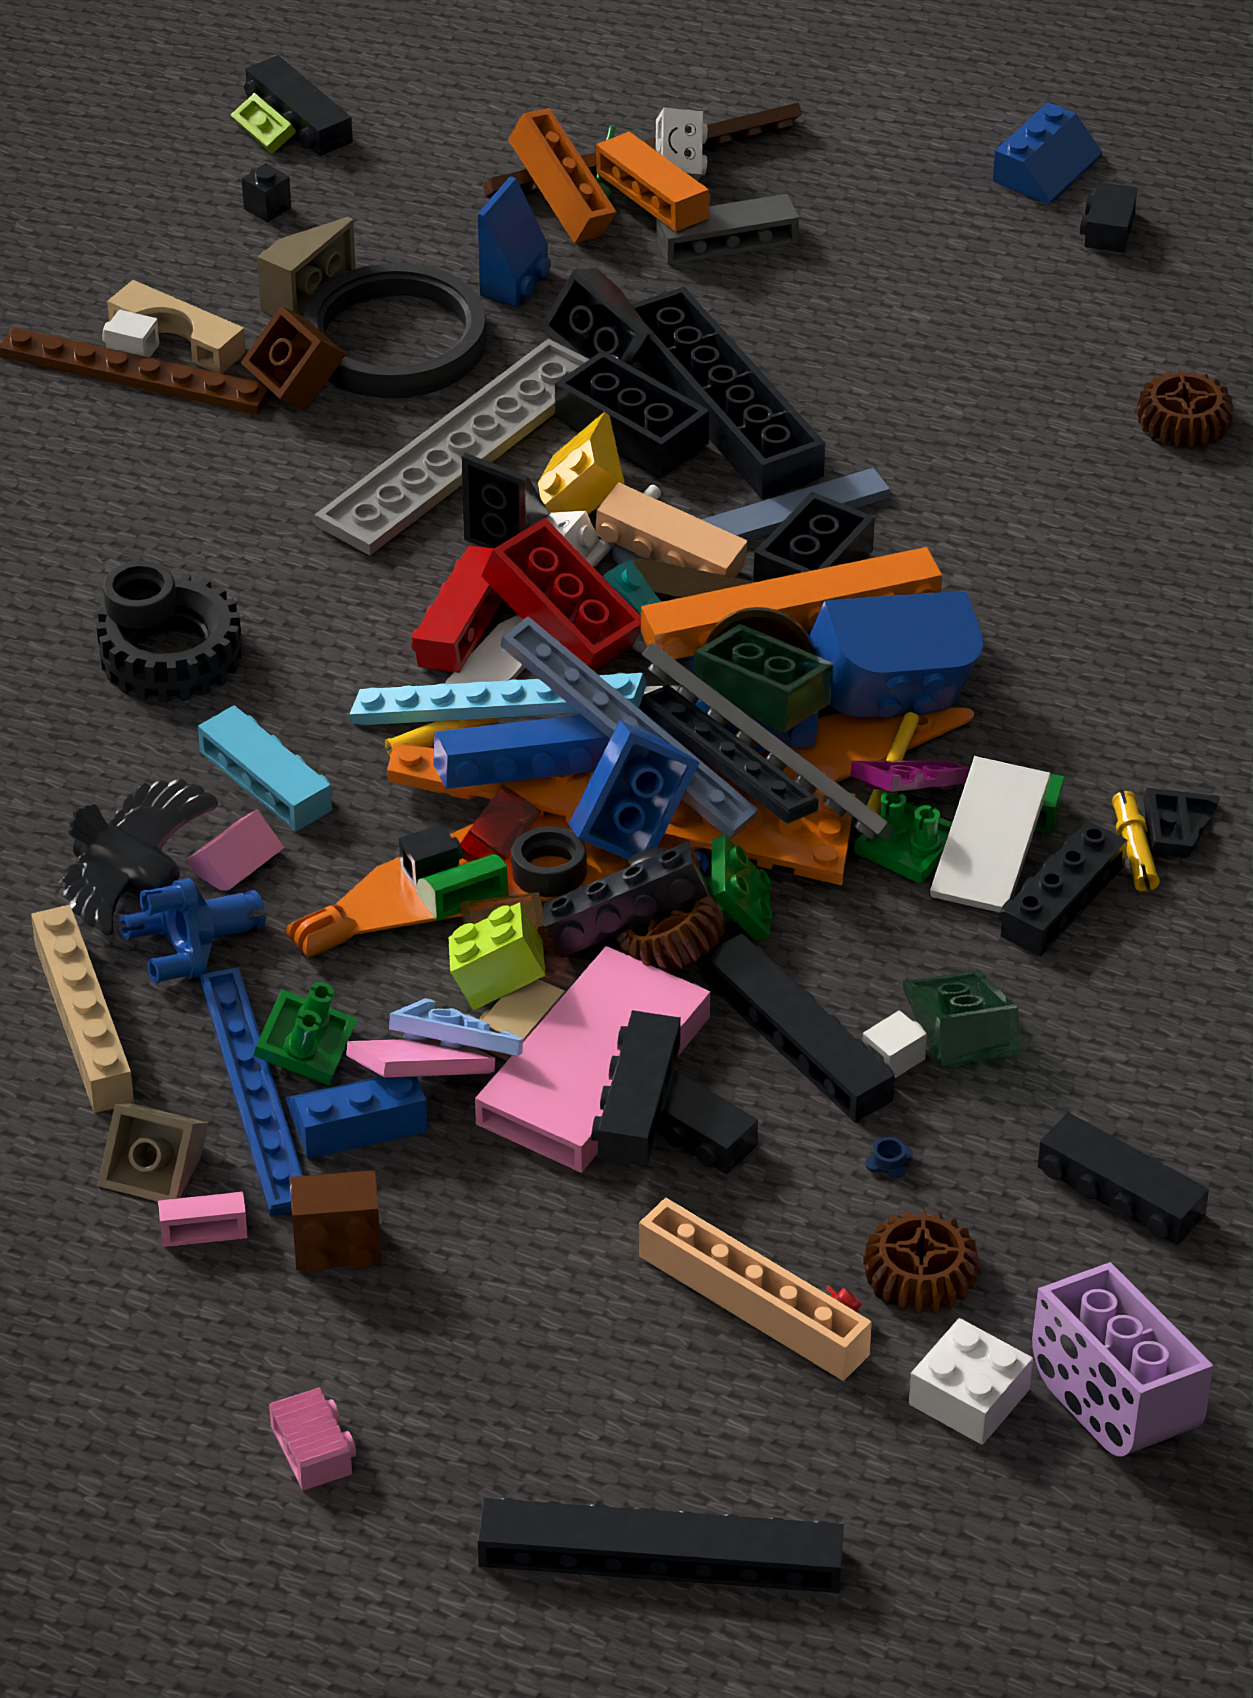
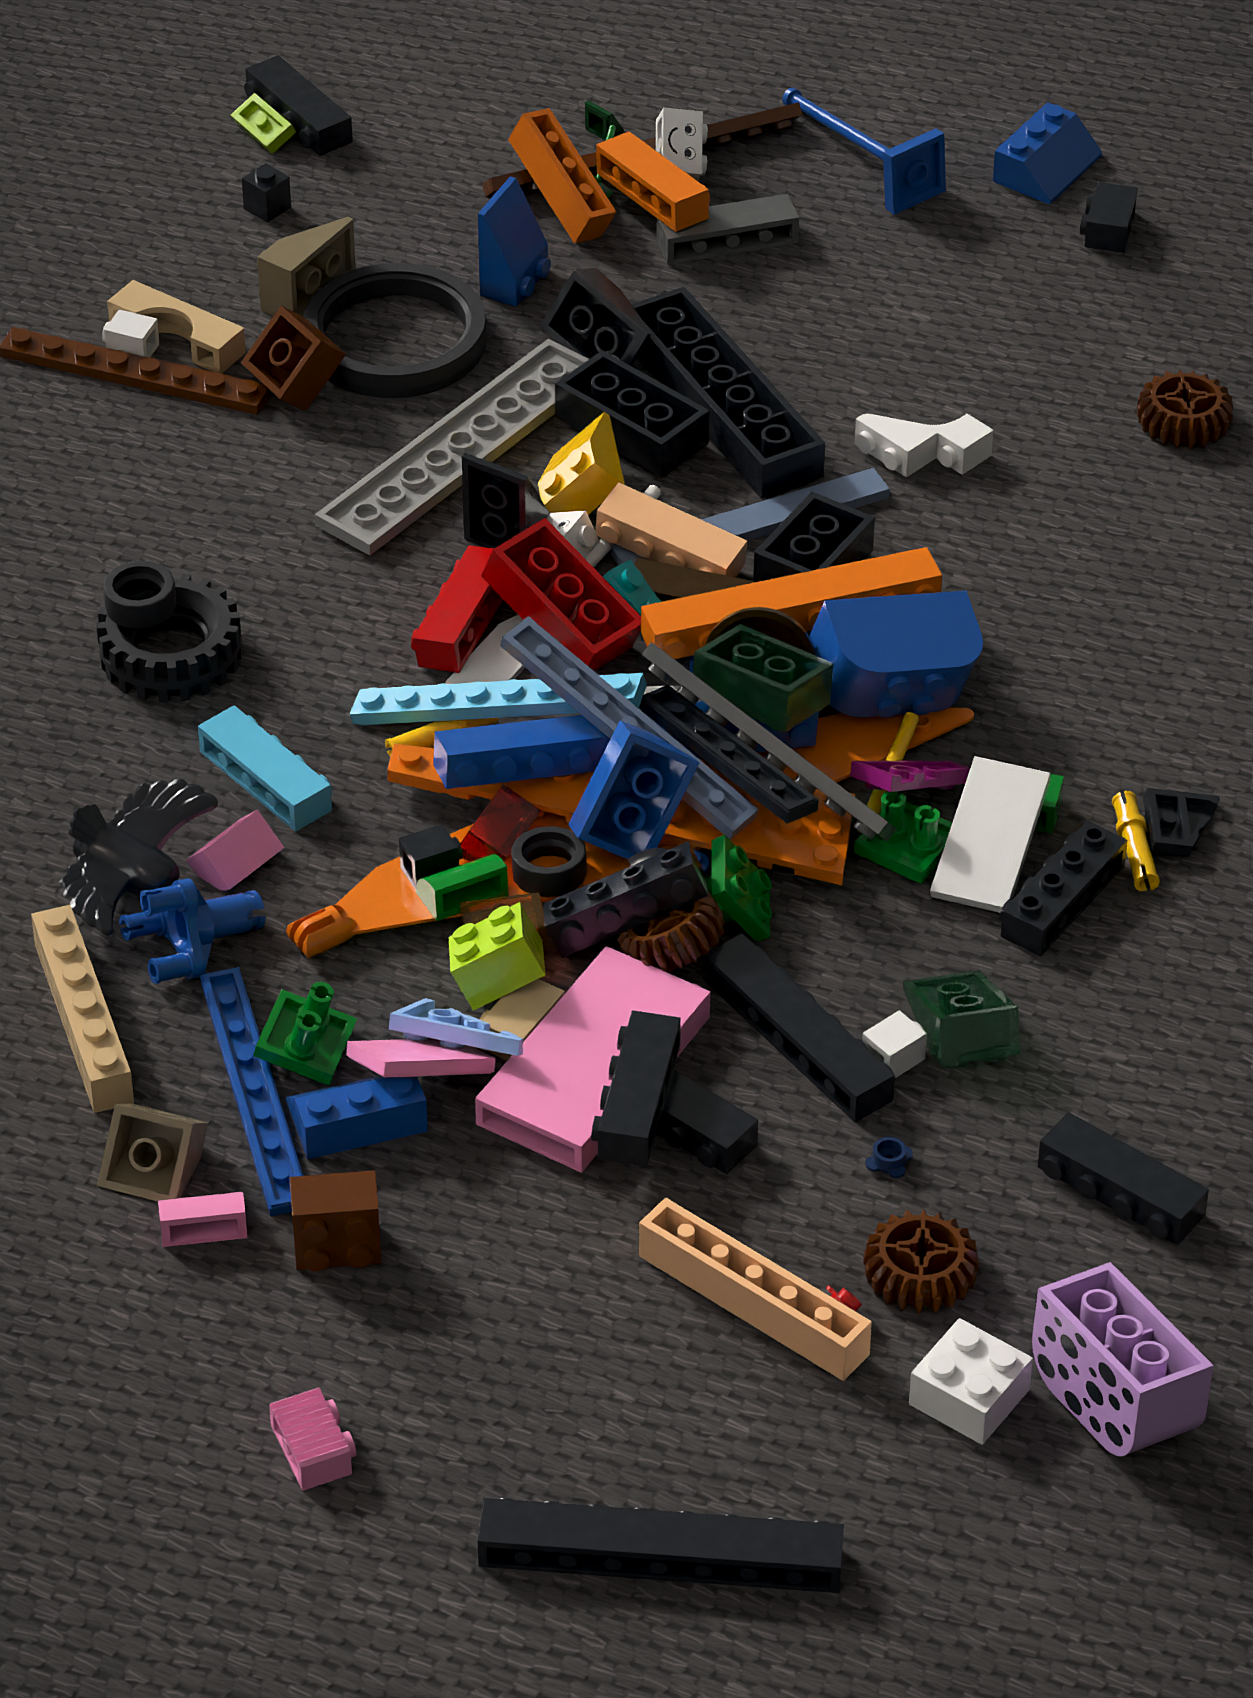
(599, 120): none -> dark green slope
(911, 170): none -> blue tile
(911, 445): none -> white arch

